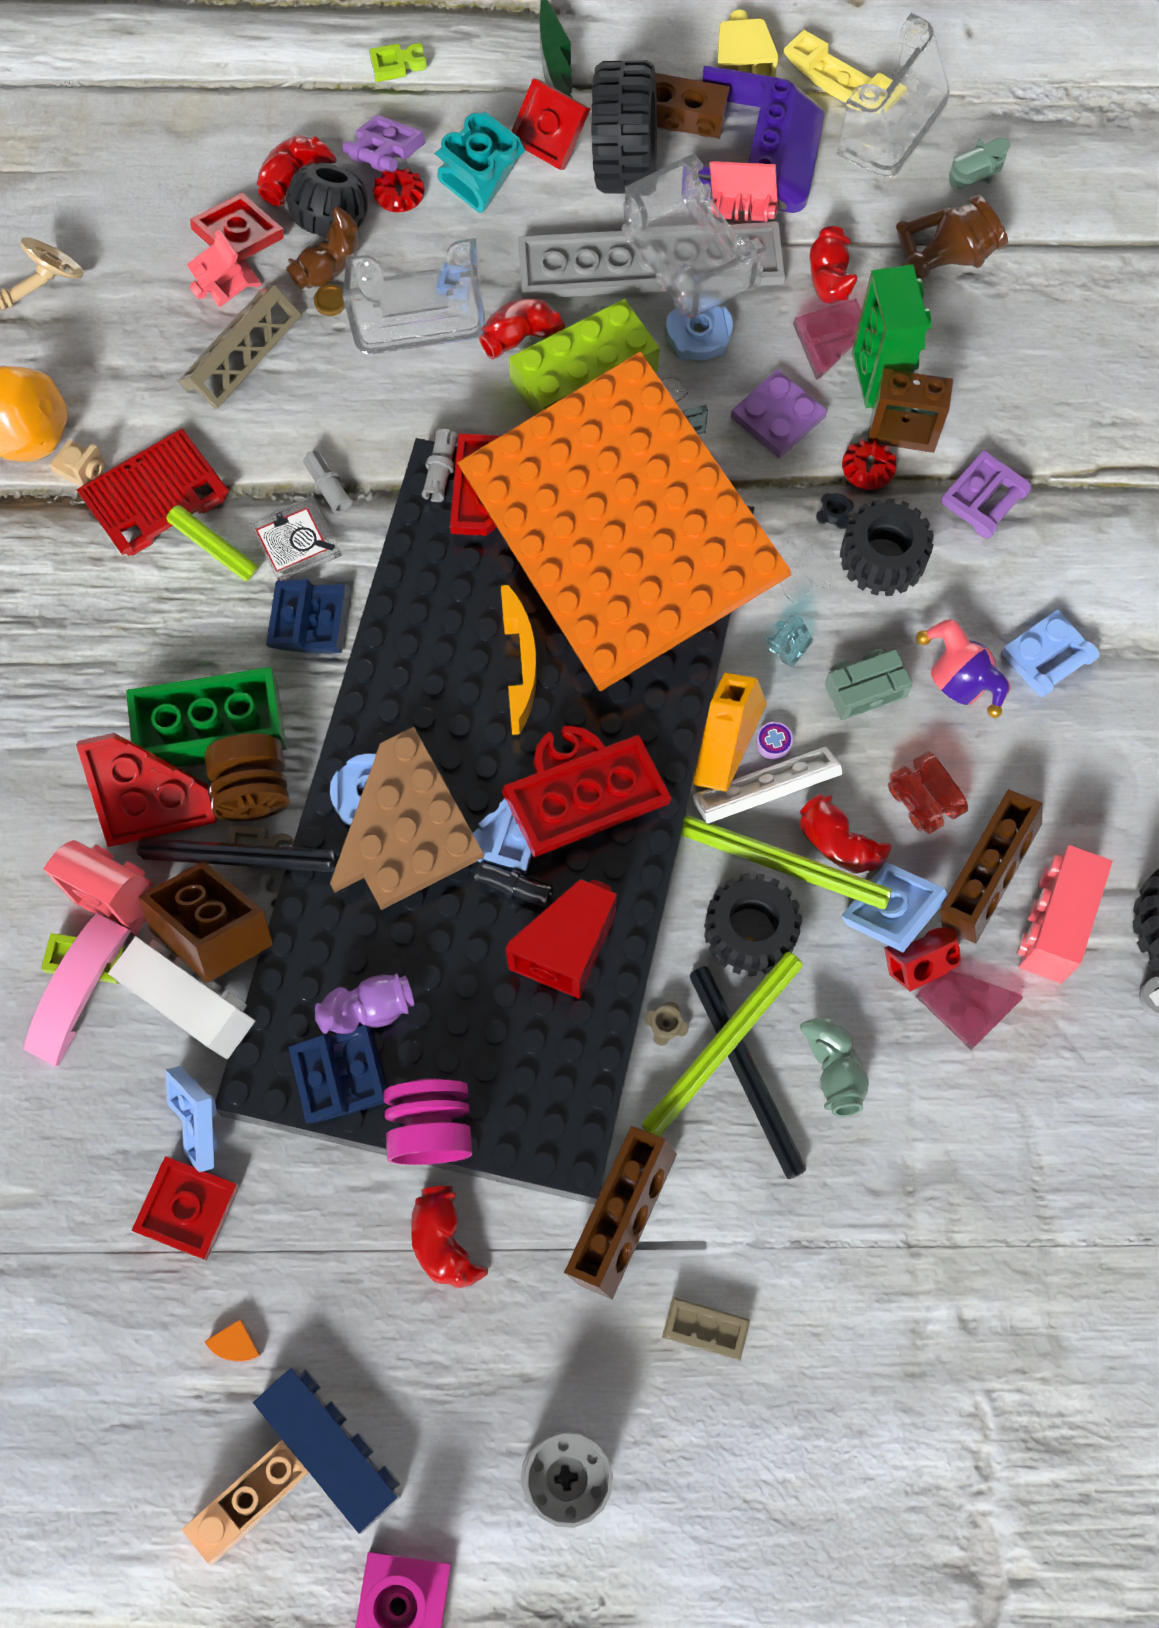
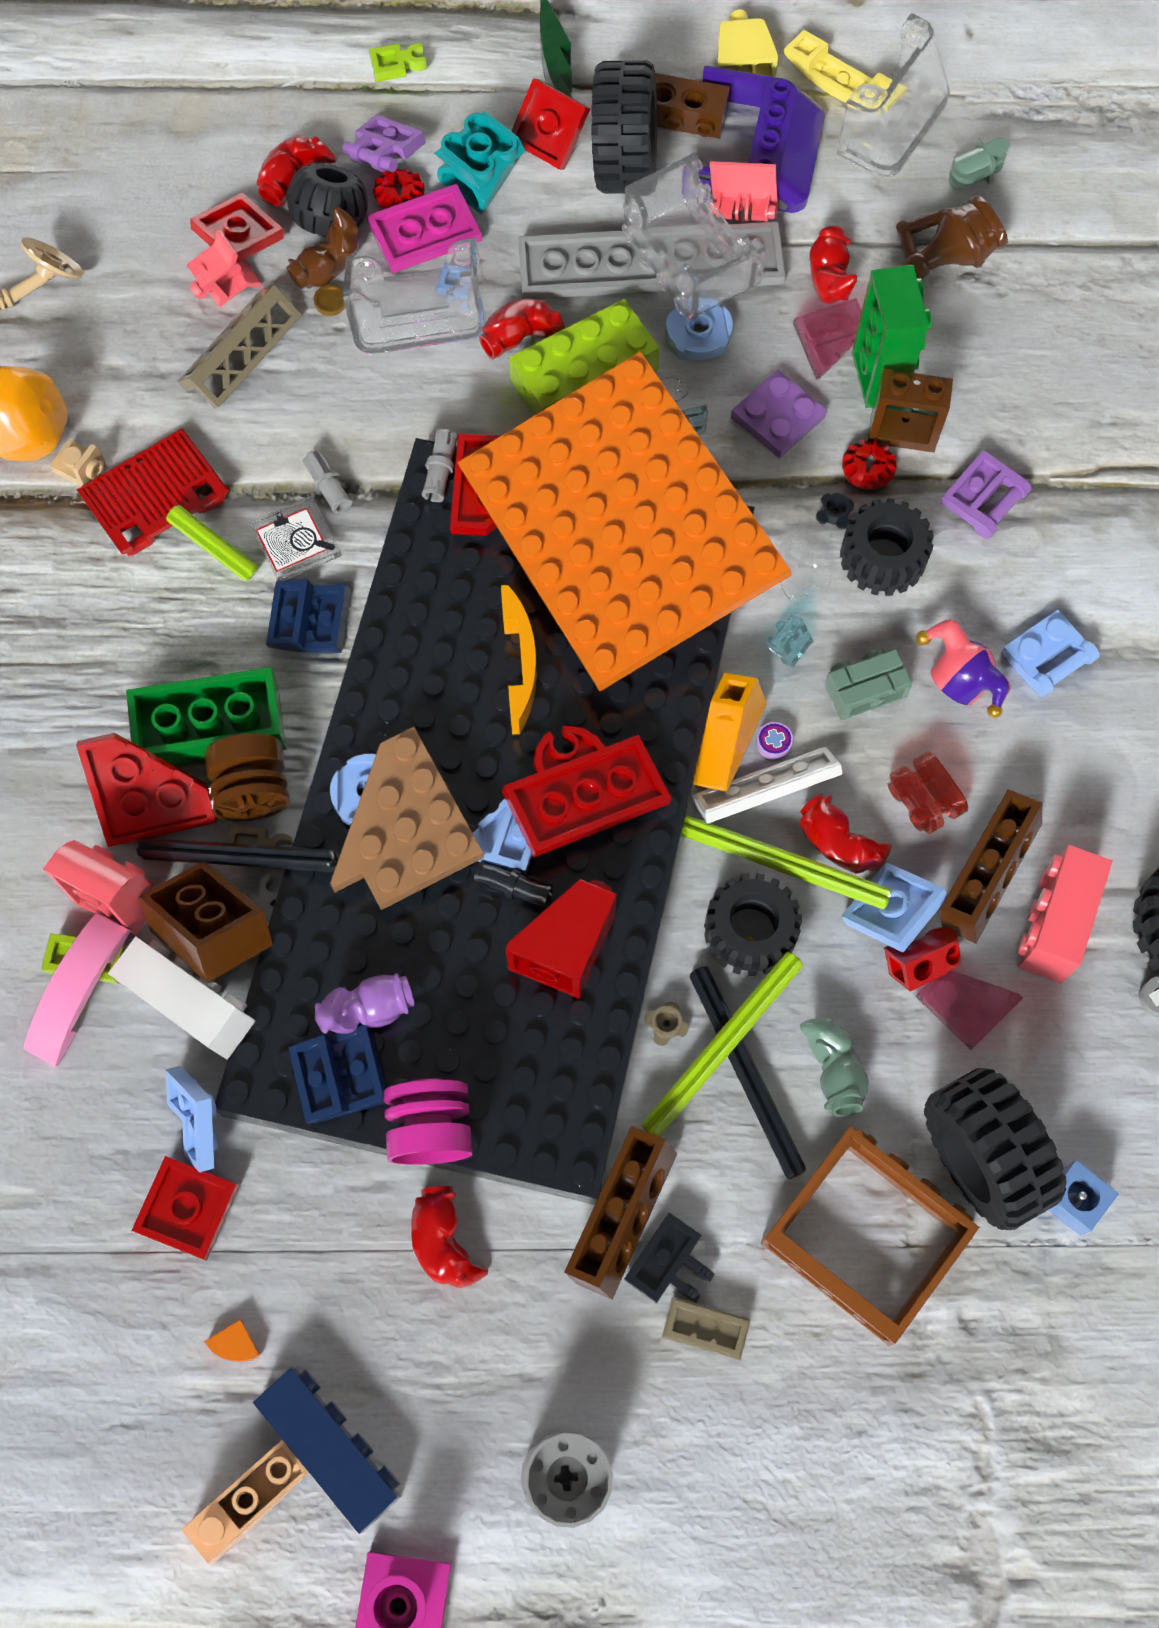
(423, 227): none -> dark pink plate
(664, 1257): none -> black hinge
(920, 1191): none -> dark orange window
(995, 1148): none -> black tyre
(1084, 1199): none -> medium blue piece

